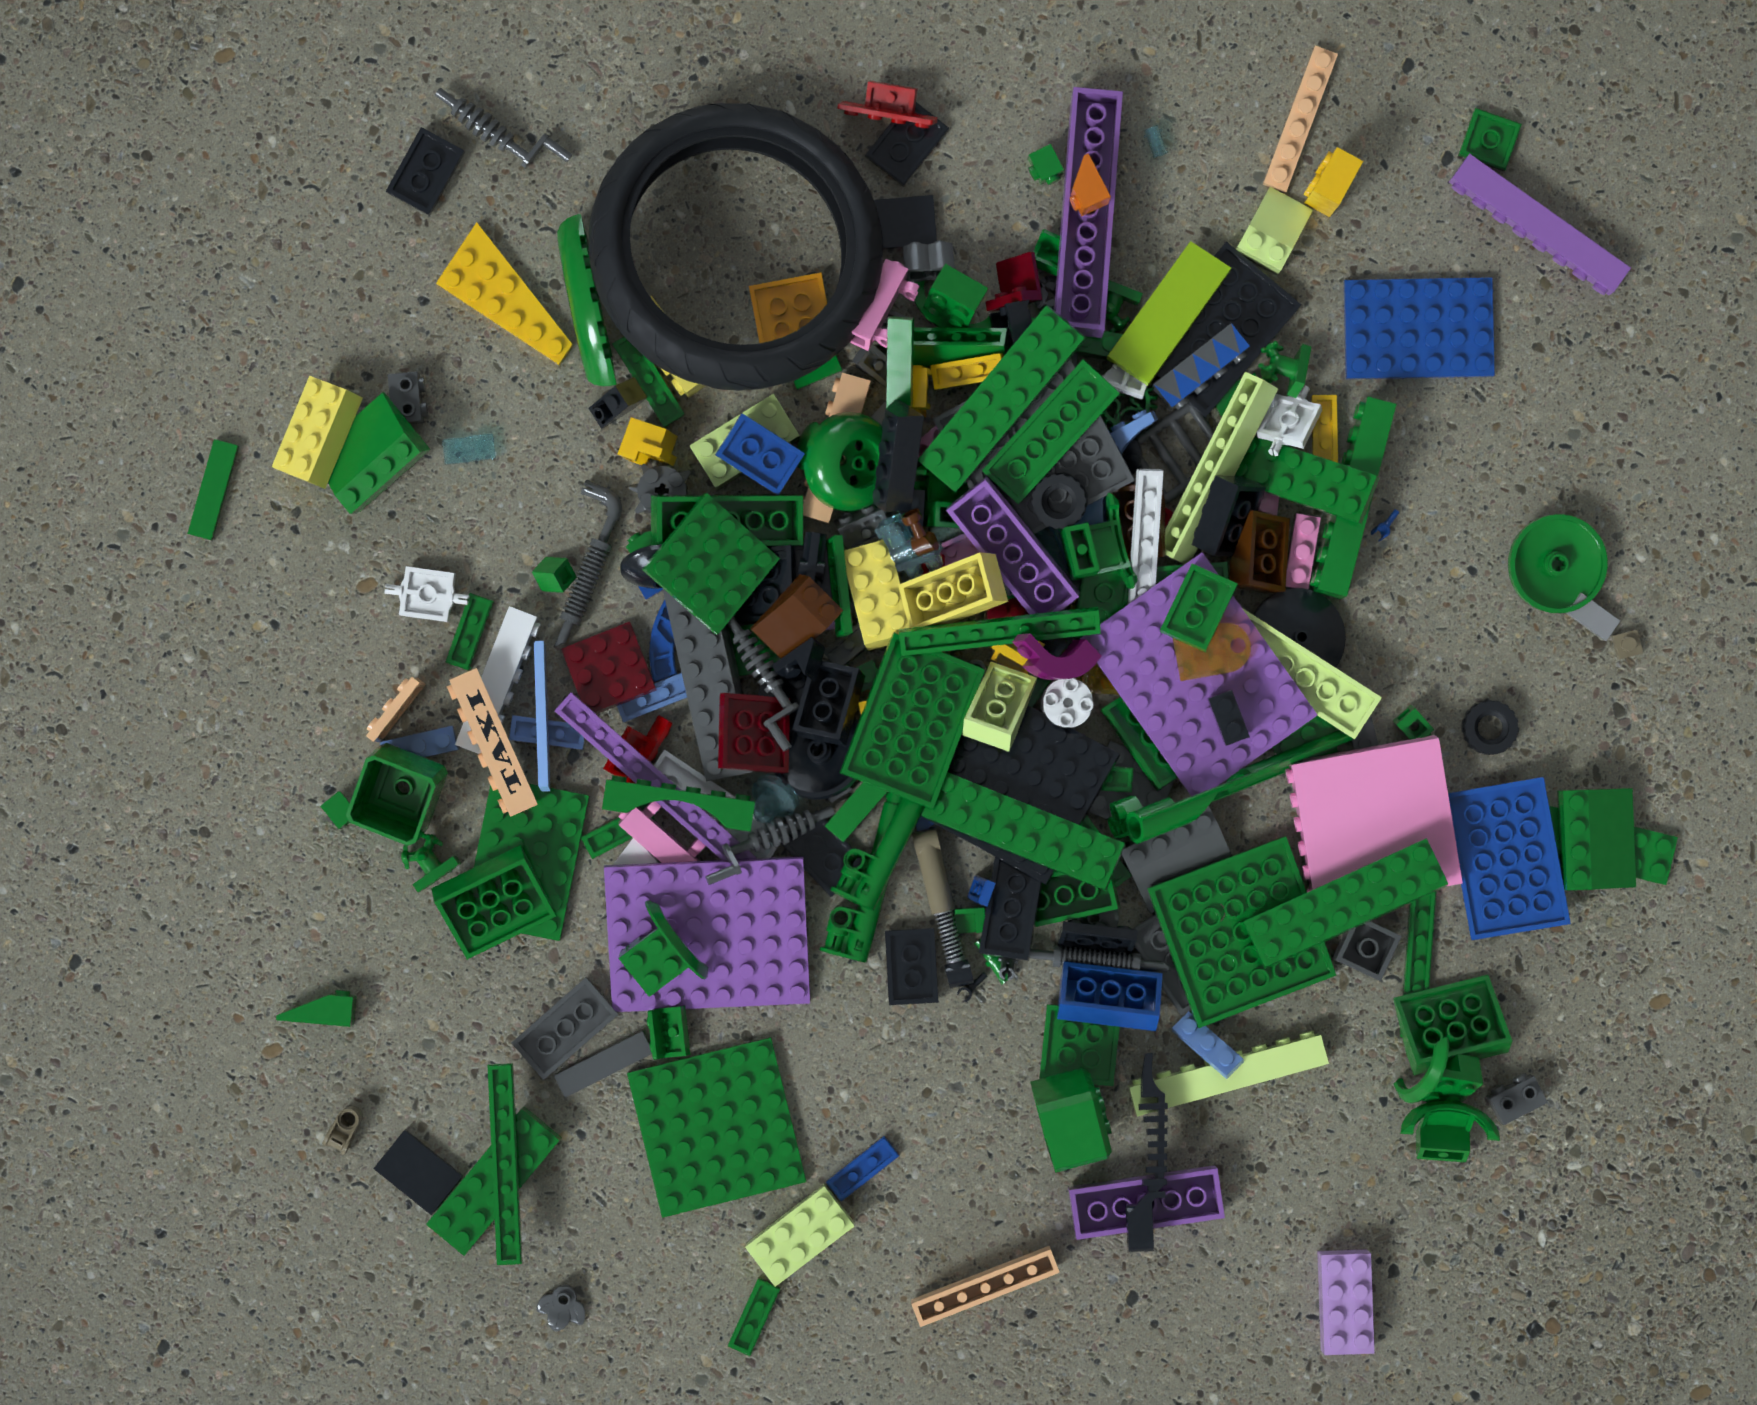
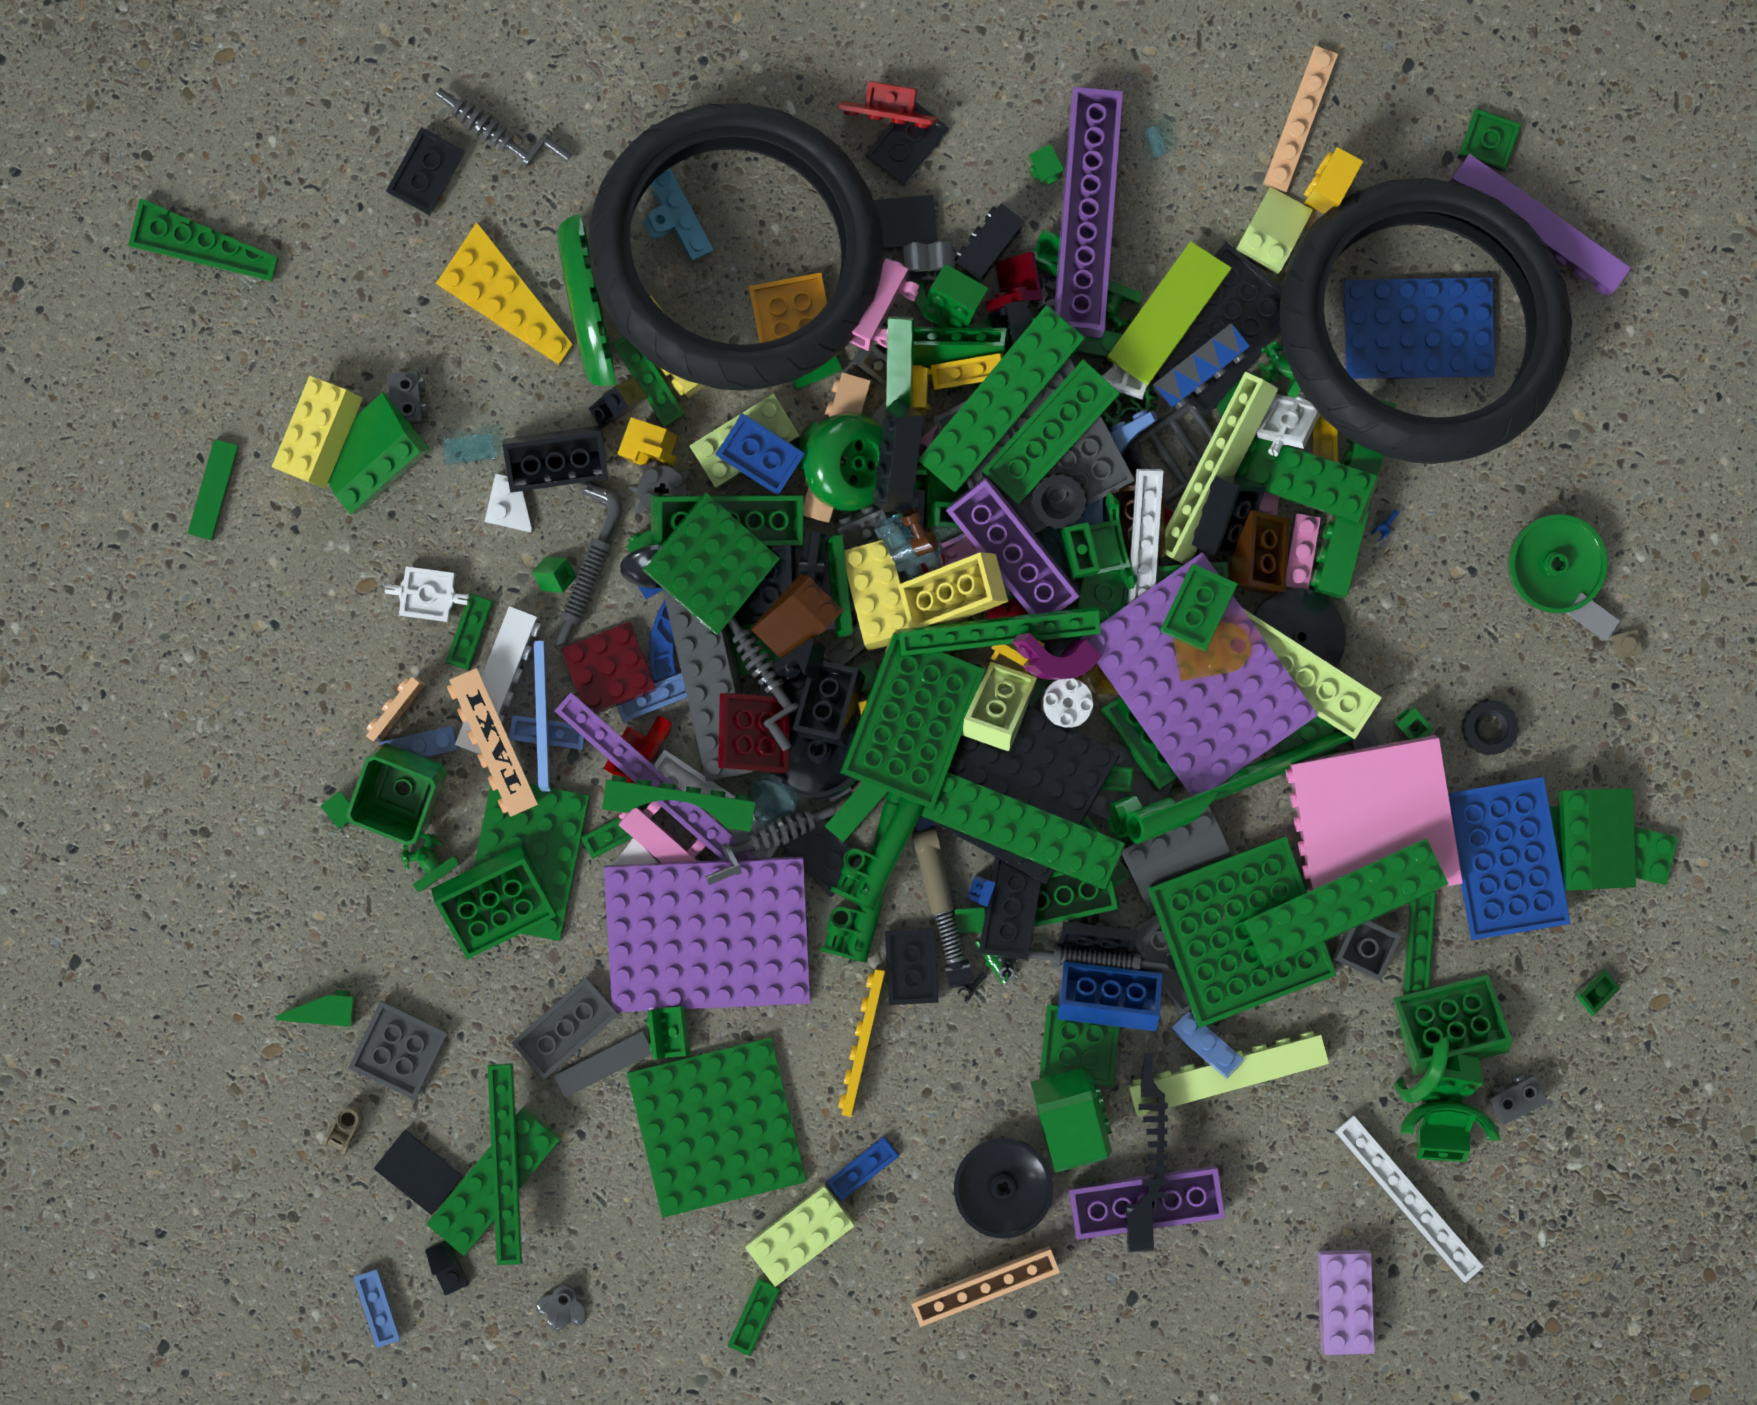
(180, 238): none -> green wing
(377, 1308): none -> medium blue plate
(398, 1050): none -> dark grey plate
(446, 1267): none -> black slope
(507, 508): none -> white wing
(555, 458): none -> black slope
(659, 955): green piece -> none
(676, 216): none -> medium azure plate
(858, 1052): none -> yellow plate
(988, 243): none -> black brick
(1007, 1211): none -> black dish
(1088, 189): orange slope -> none
(1228, 717): black brick -> none
(1408, 1198): none -> white plate
(1498, 233): none -> black tyre
(1597, 992): none -> green slope

